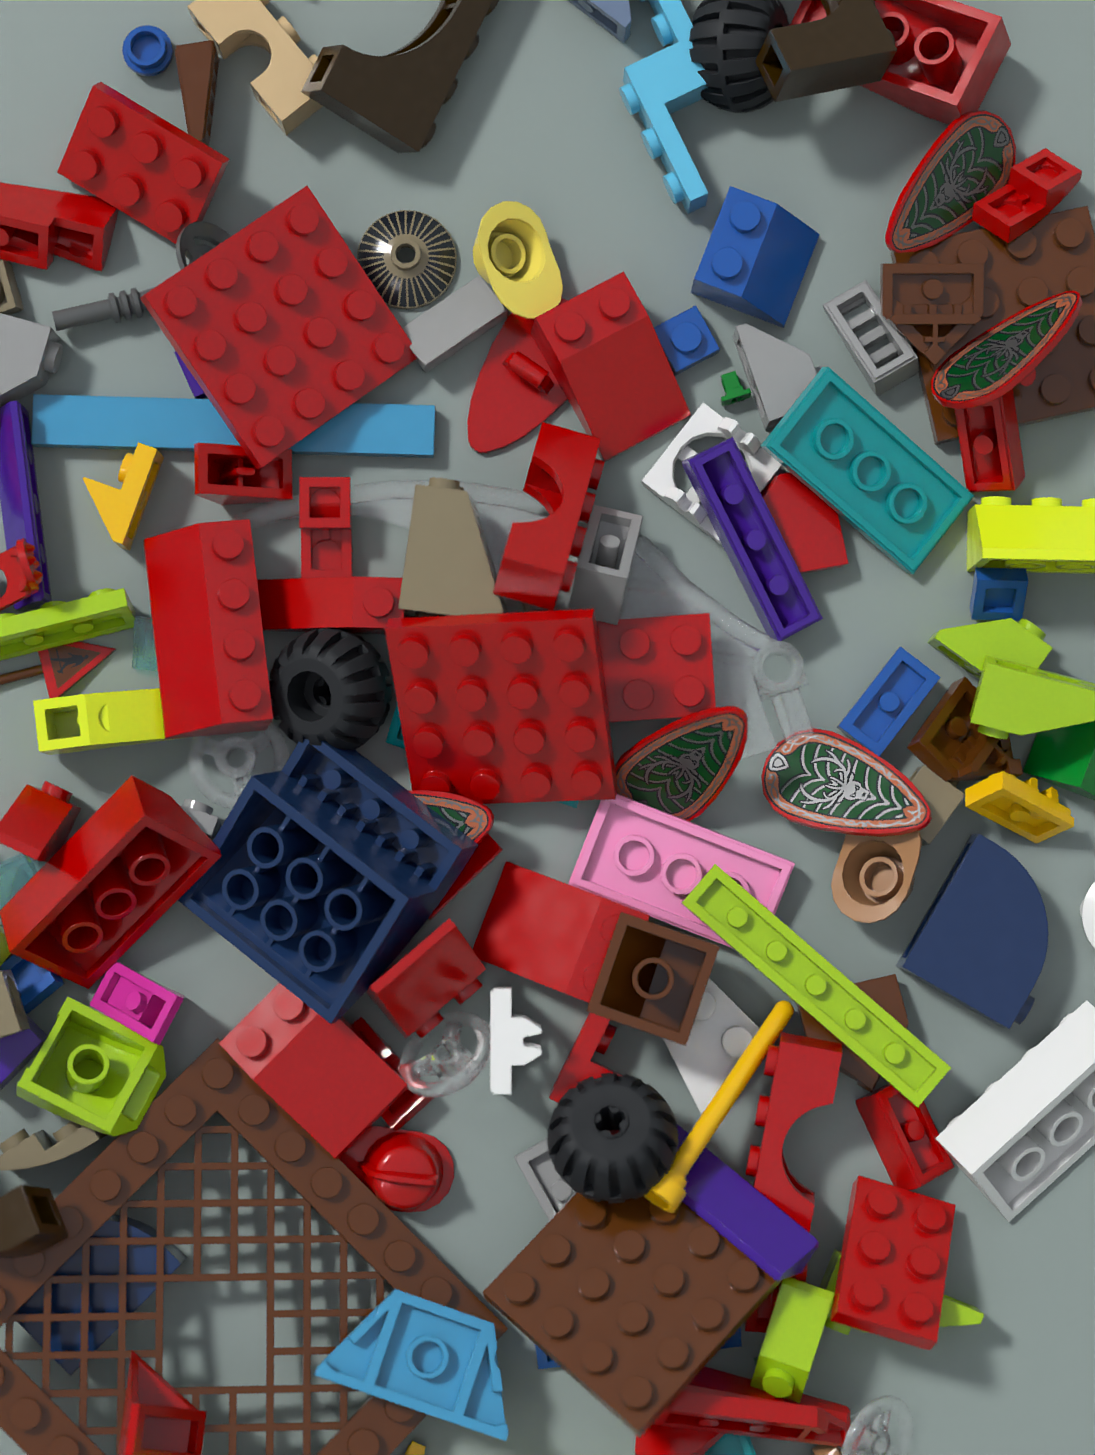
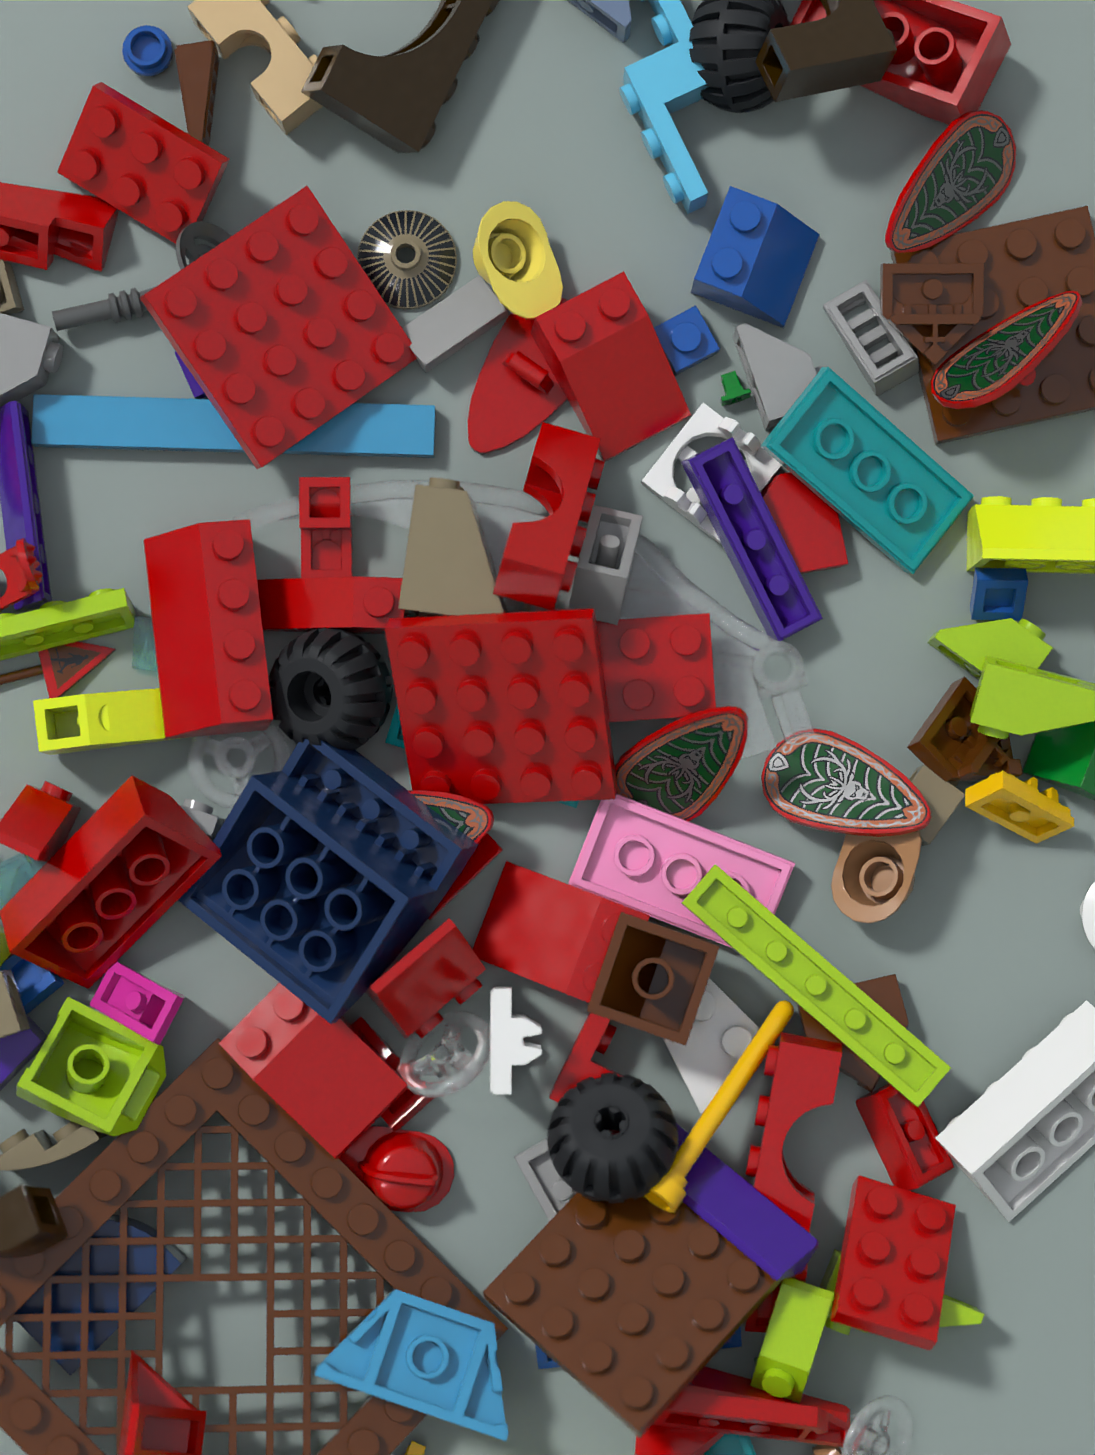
(124, 508): yellow slope -> none
(229, 477): red slope -> none
(888, 701): blue plate -> none
(983, 935): dark blue brick -> none
(991, 445): red slope -> none
(1032, 192): red slope -> none

